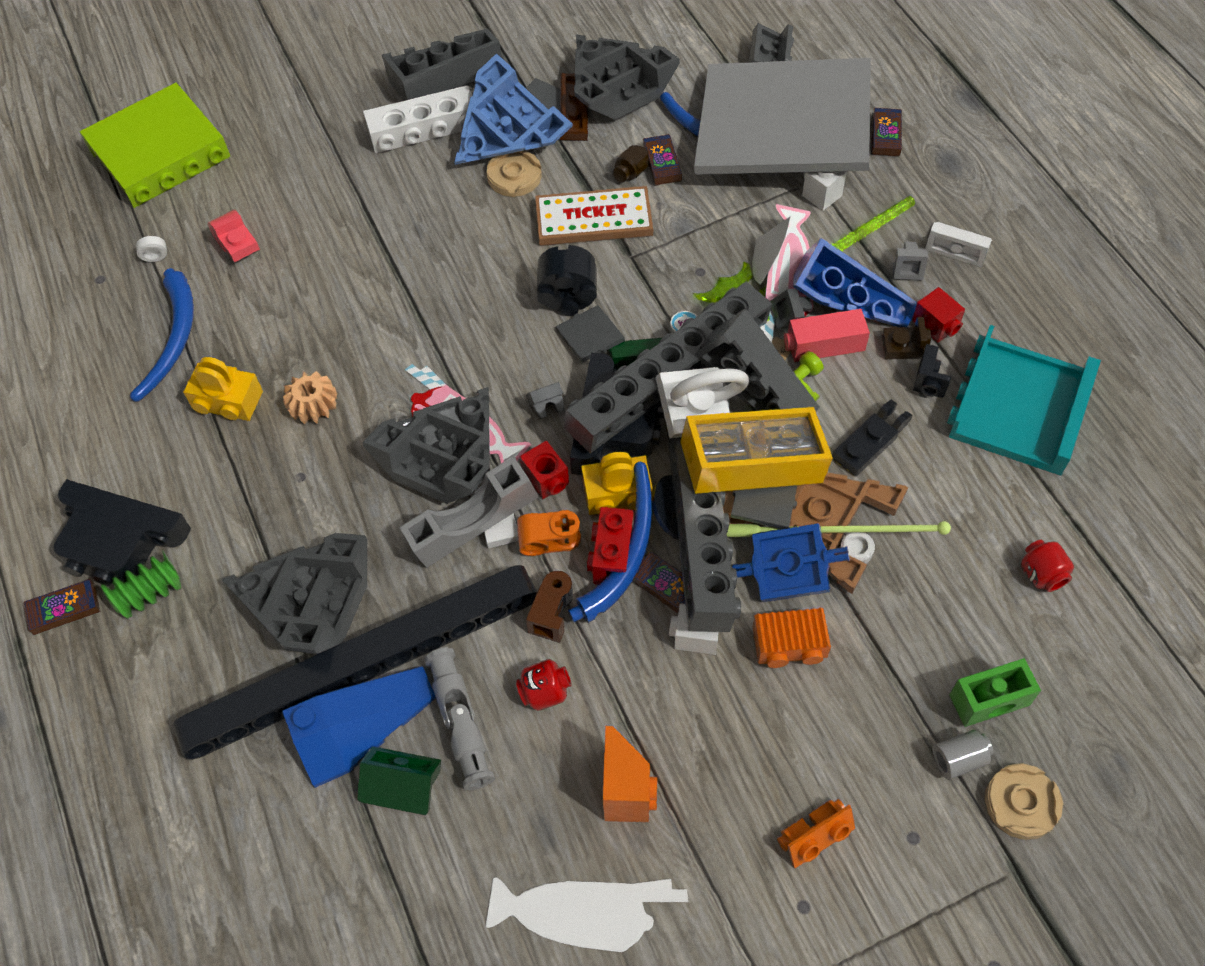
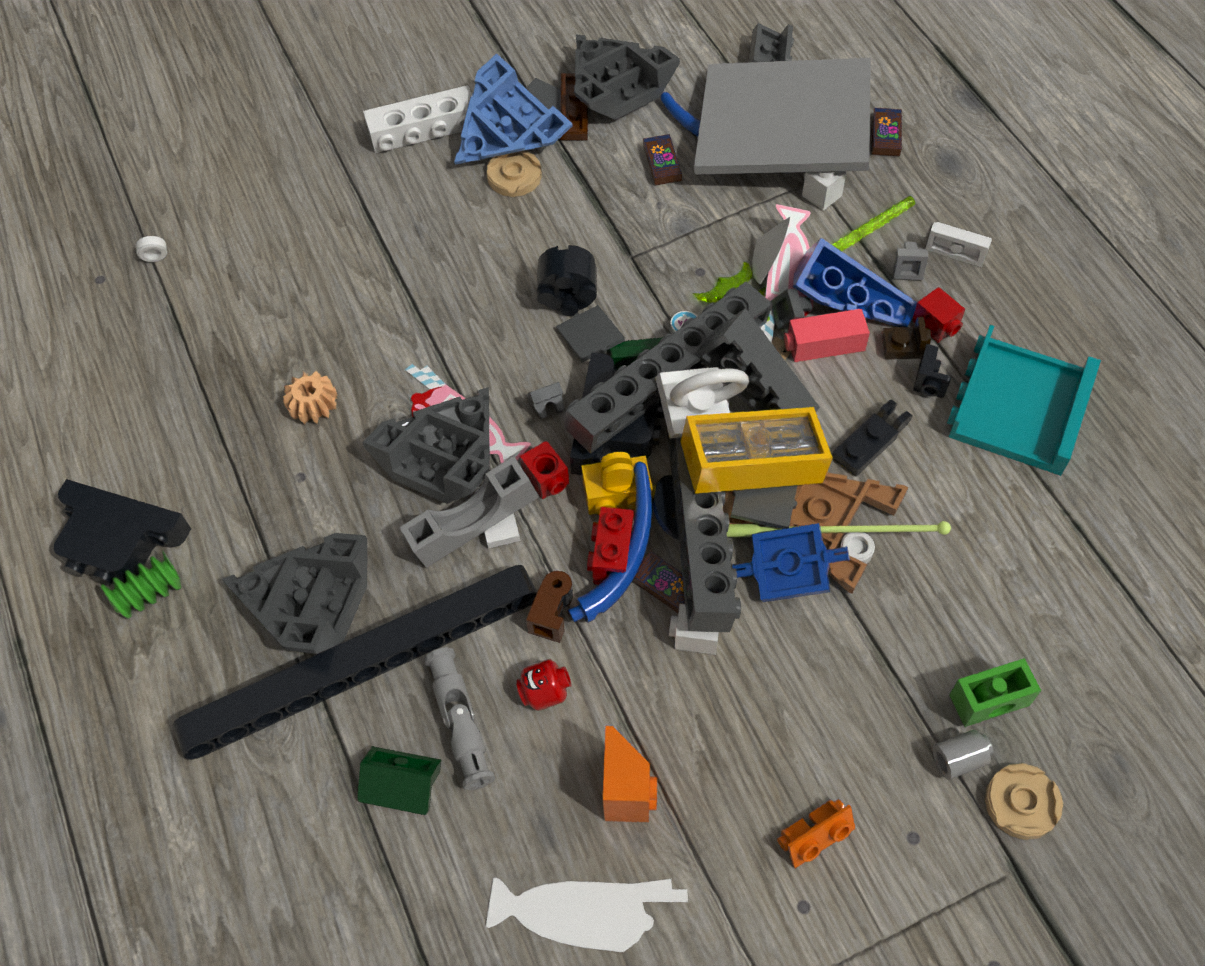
(61, 606): tile -> none
(156, 144): lime panel -> none
(183, 313): blue animal -> none
(222, 390): yellow brick -> none
(233, 235): coral brick -> none
(344, 724): blue wedge -> none
(441, 65): dark grey wedge -> none
(543, 532): orange piece -> none
(594, 215): tile -> none
(631, 163): dark brown arm -> none
(791, 637): orange brick -> none
(809, 365): lime piece -> none
(1047, 565): red head -> none

